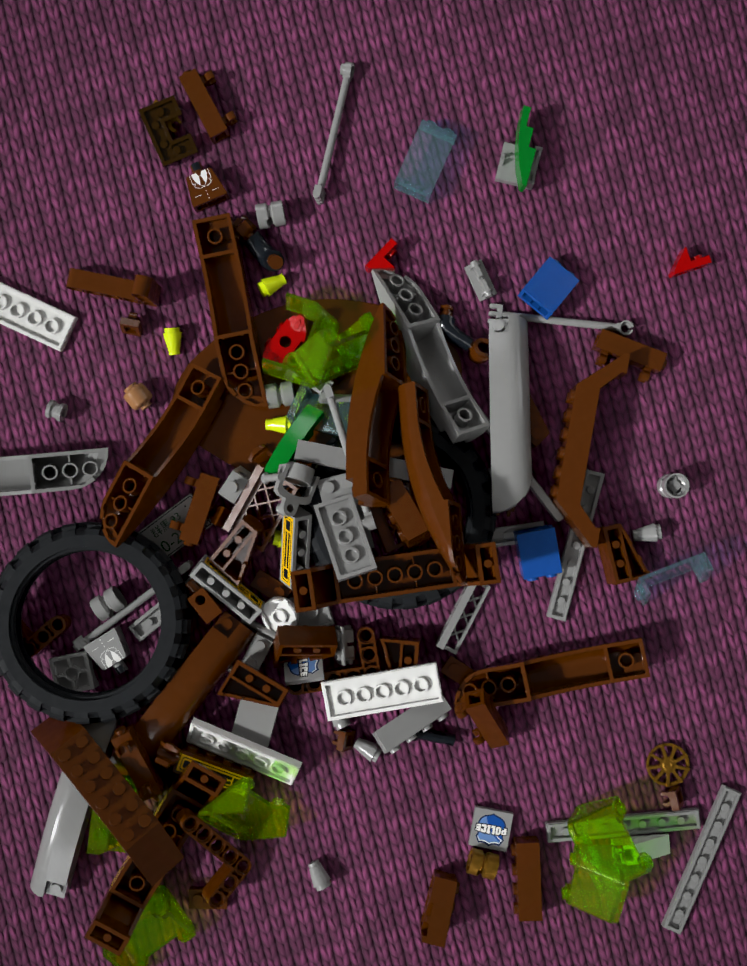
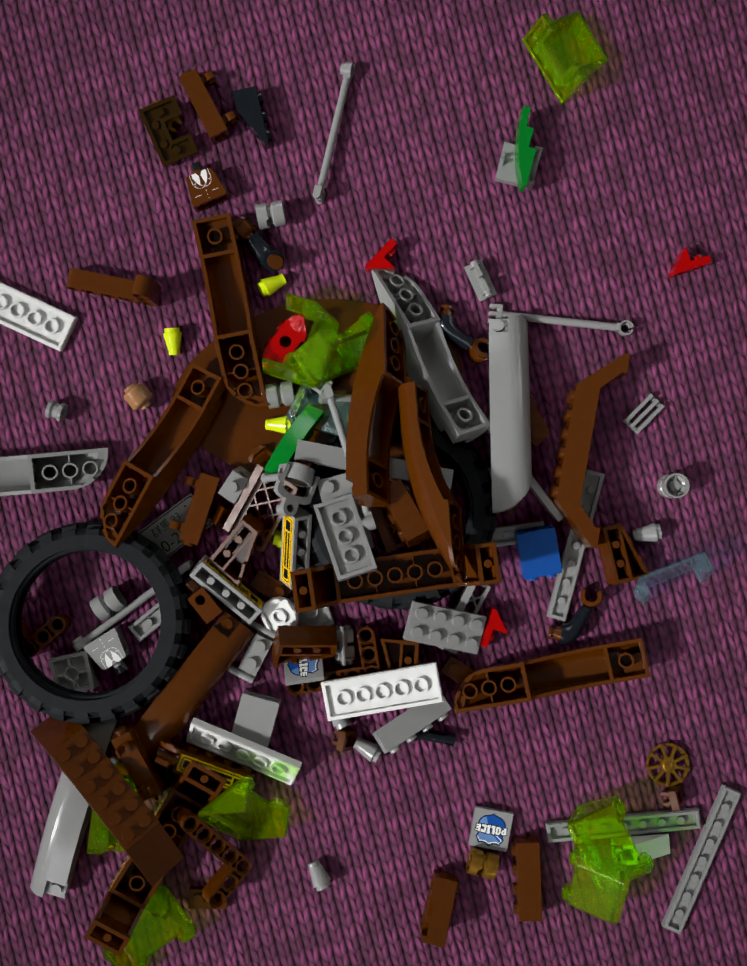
(131, 325): reddish brown tile -> none
(249, 110): none -> black slope
(252, 685): reddish brown wedge -> none
(425, 160): clear light blue panel -> none
(444, 627): none -> light grey plate
(486, 717): reddish brown brick -> none
(492, 622): none -> red slope
(548, 287): blue brick -> none
(564, 52): none -> clear neon green windscreen
(571, 630): none -> black piece
(641, 355): reddish brown brick -> none
(655, 402): none -> light grey tile

